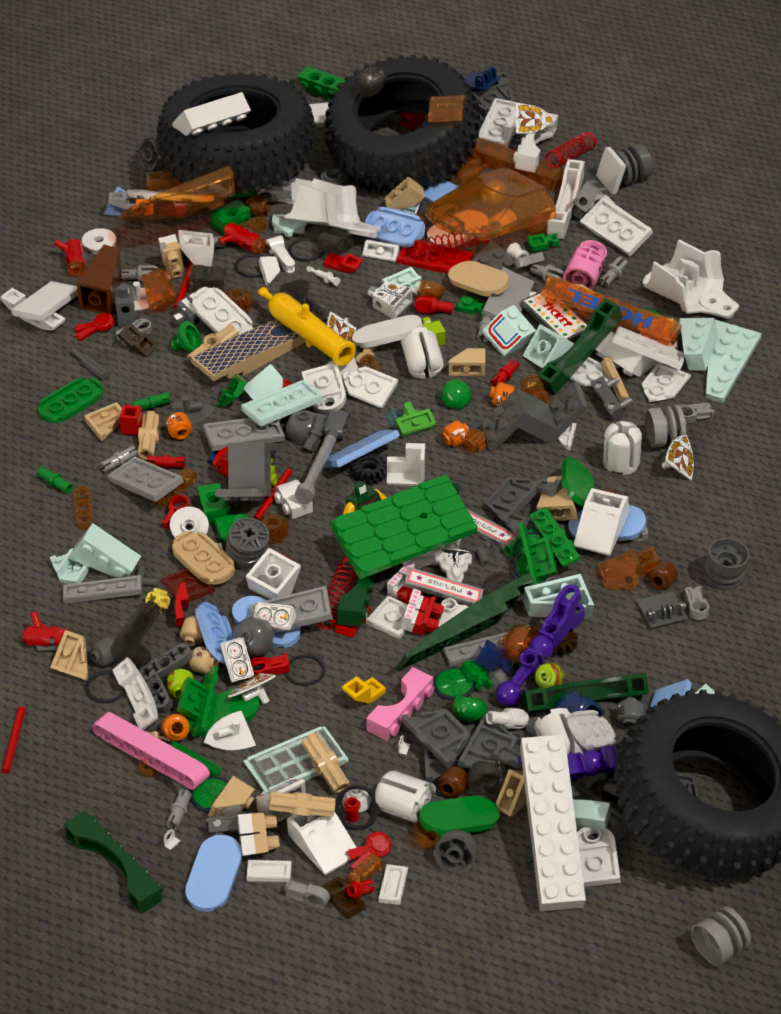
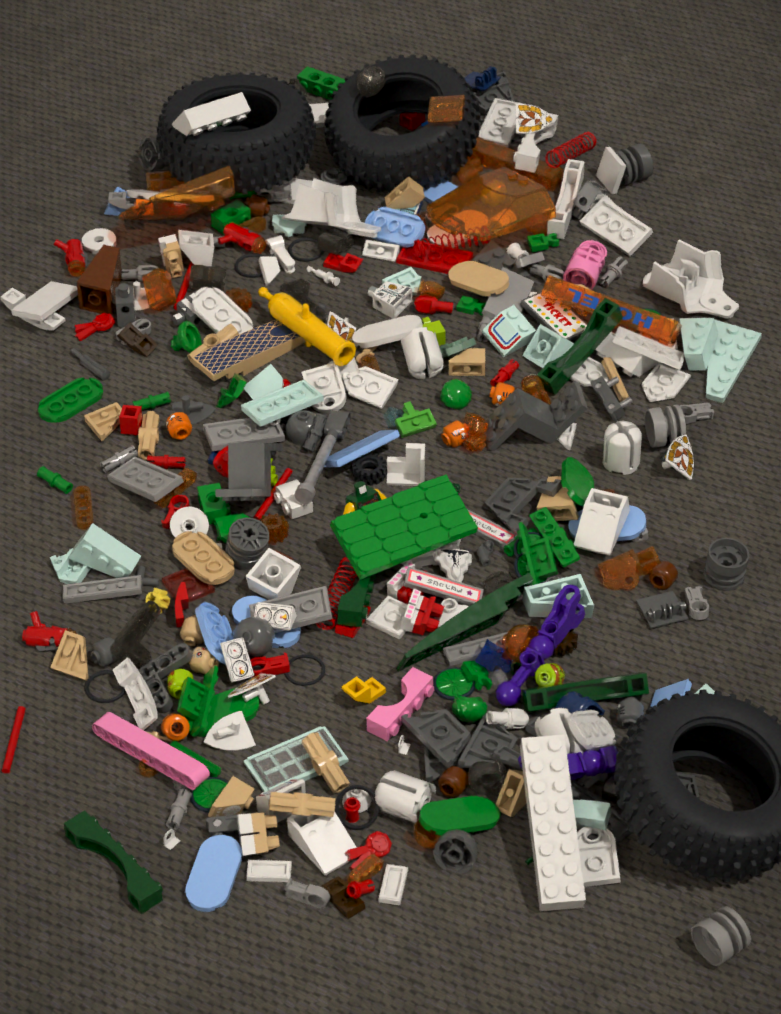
(457, 346): none -> sand green hinge
(476, 422): none -> clear orange beam

